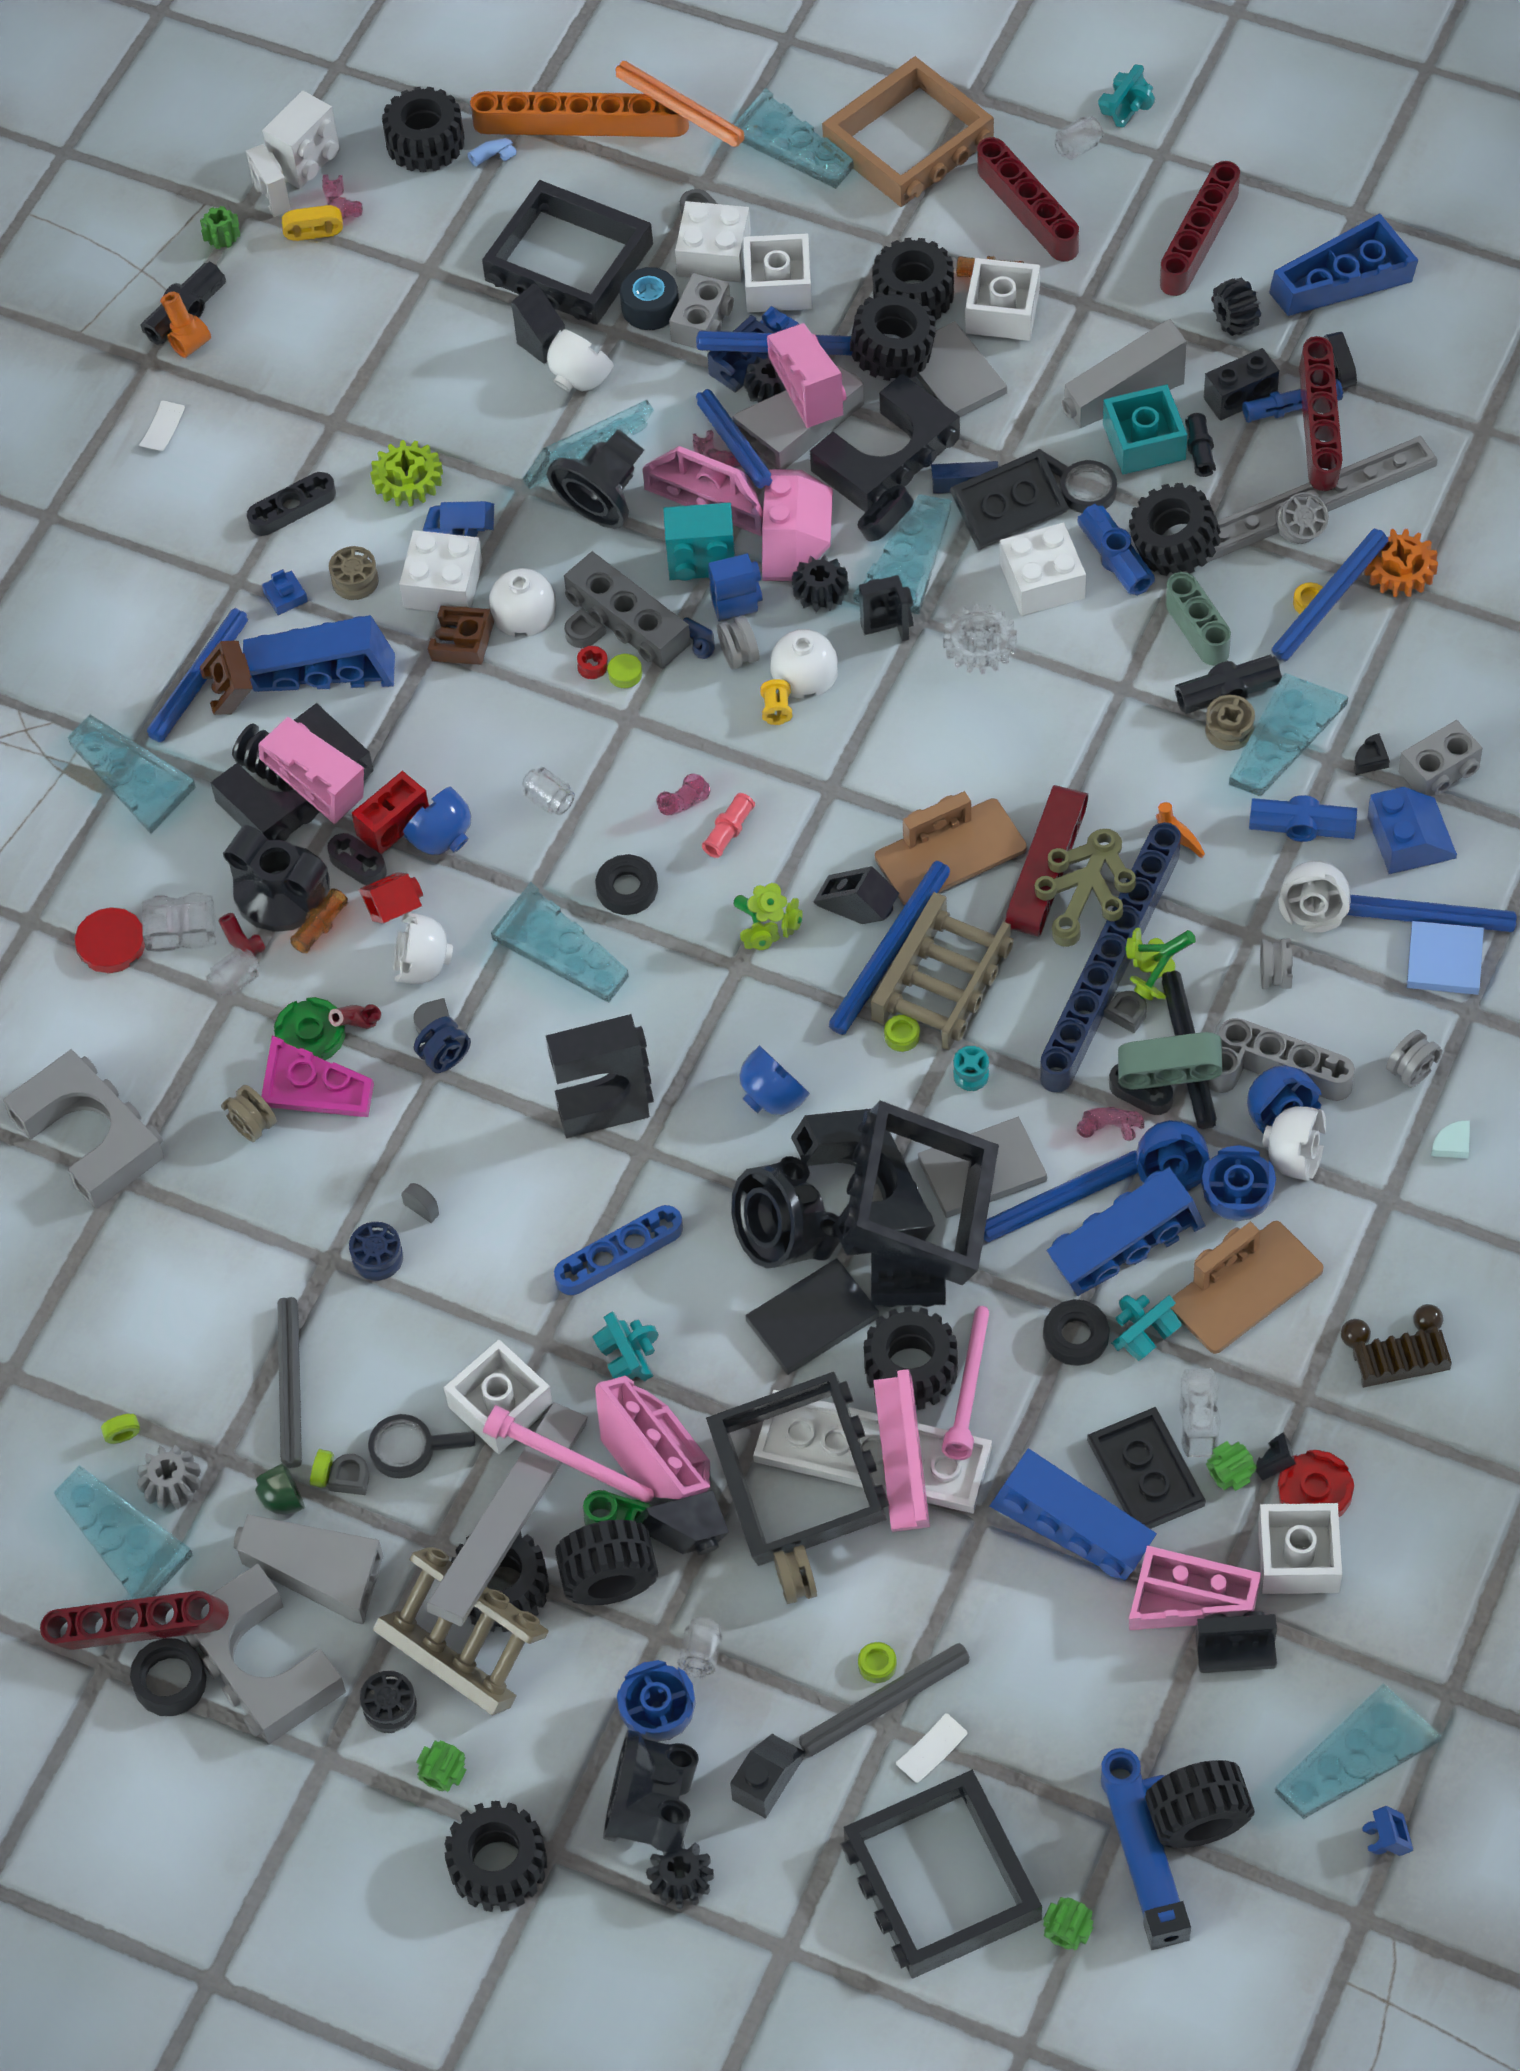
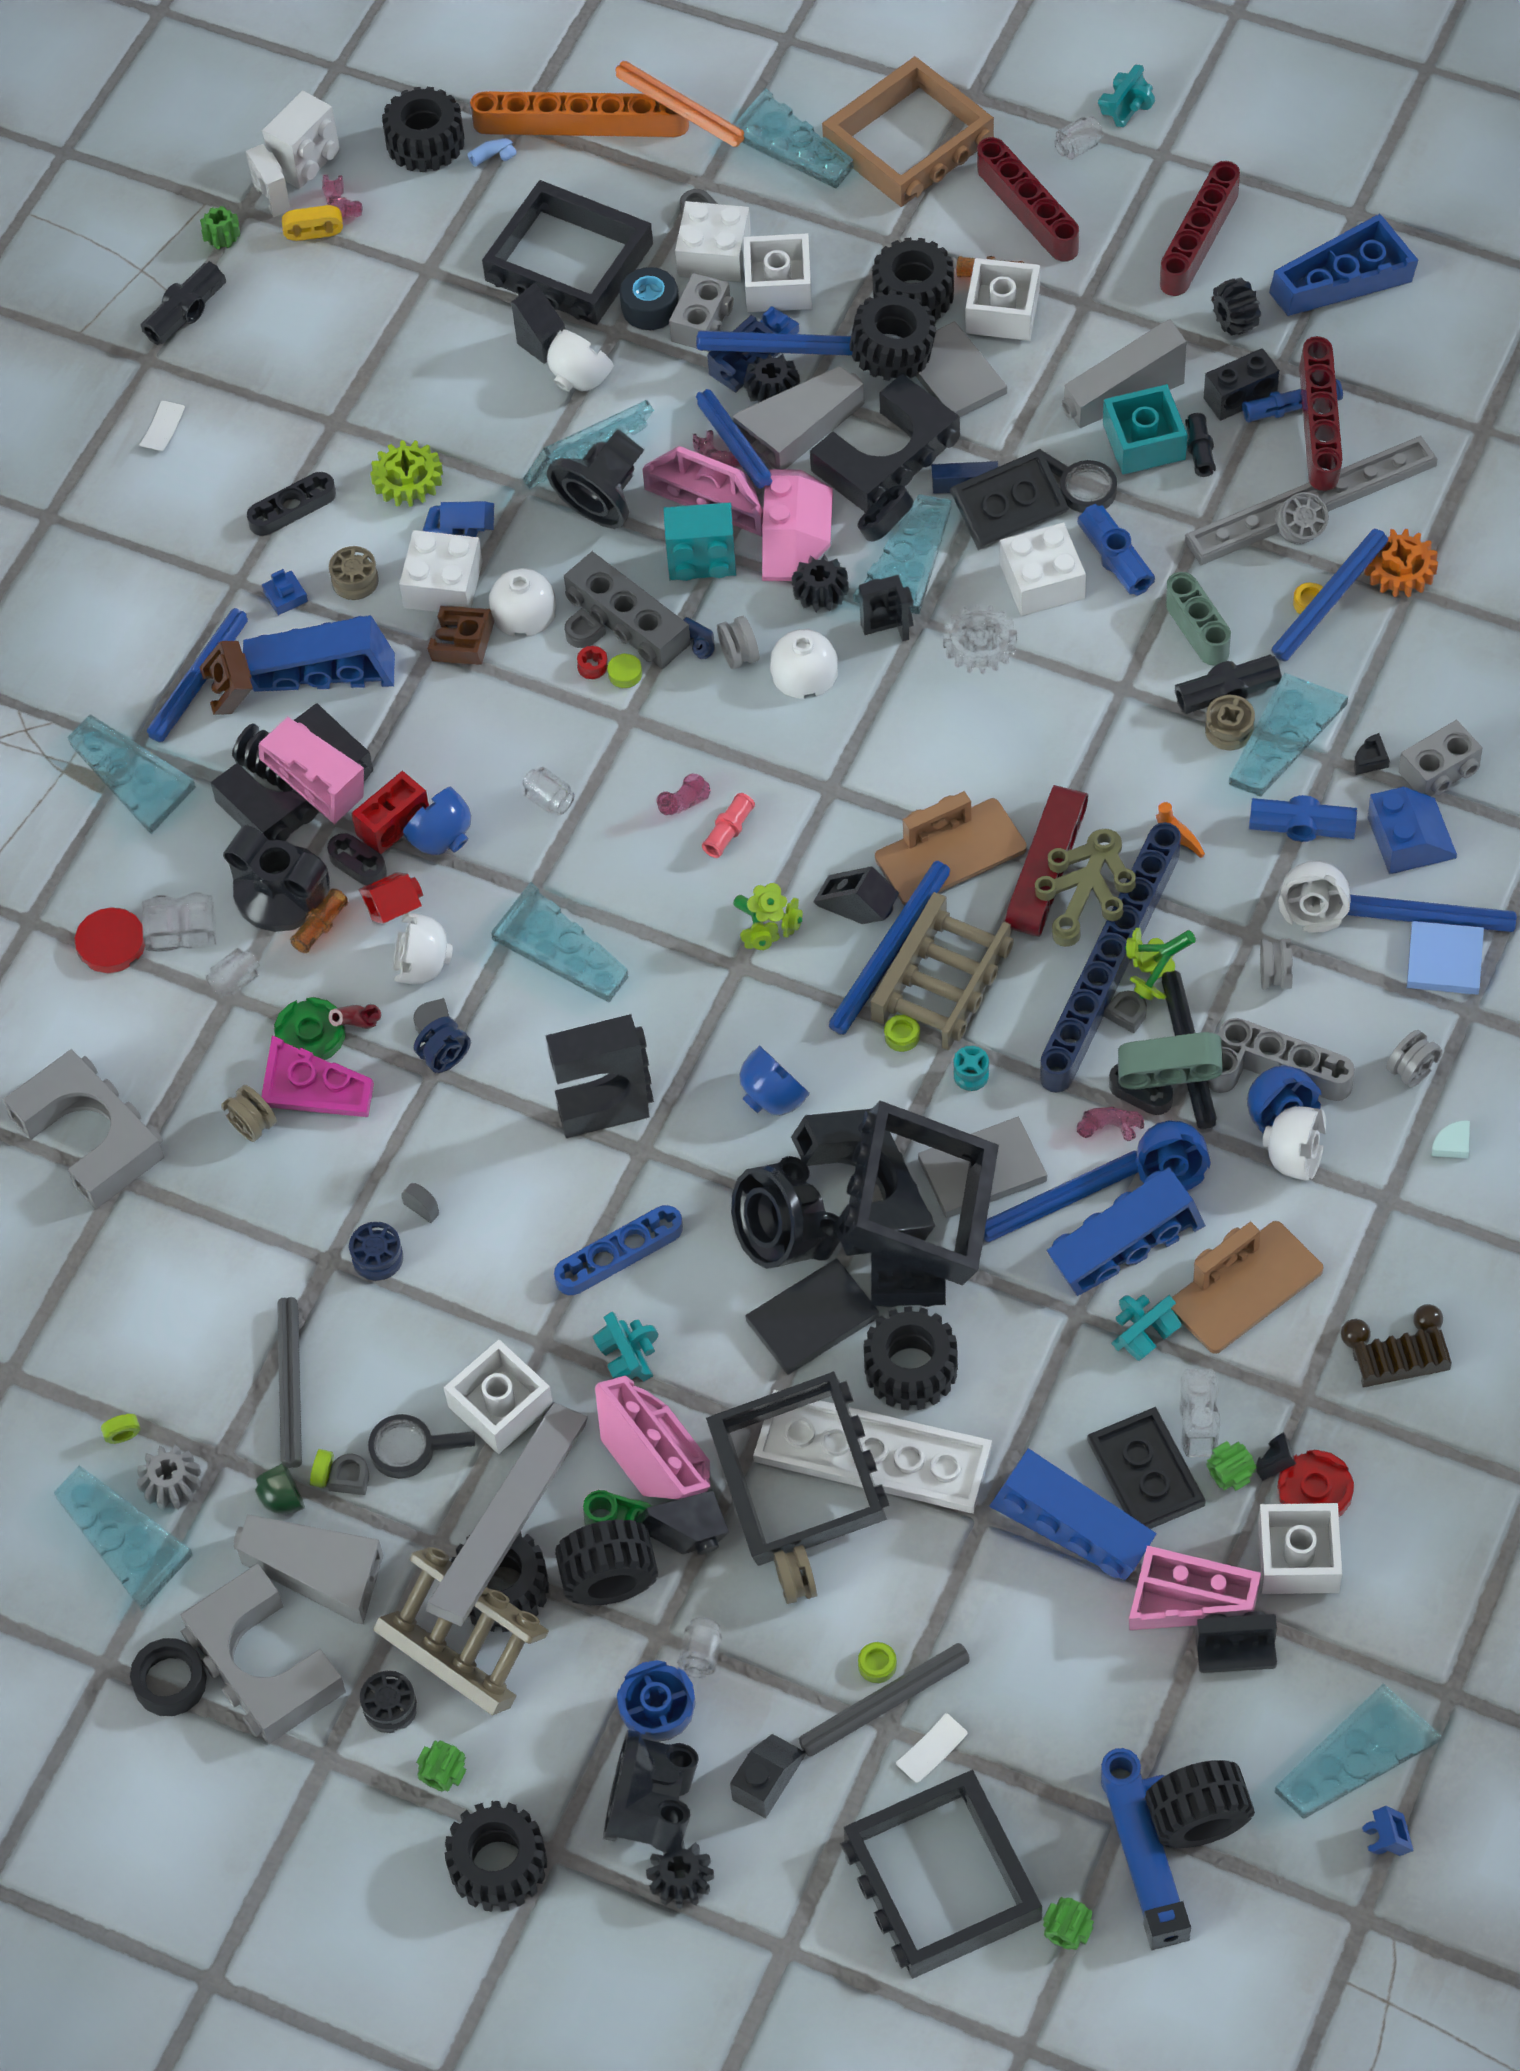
(118, 1616): dark red beam -> none
(187, 330): orange pin -> none
(237, 937): dark red arm -> none
(503, 1425): bright pink piece -> none
(628, 903): black tyre -> none
(734, 586): blue brick -> none
(776, 702): yellow bush -> none
(807, 374): bright pink wedge -> none
(901, 1452): bright pink fence -> none
(958, 1440): bright pink piece -> none
(1076, 1353): black tyre -> none
(1164, 510): black tyre -> none
(1238, 1183): blue cylinder -> none
(1343, 361): black beam -> none

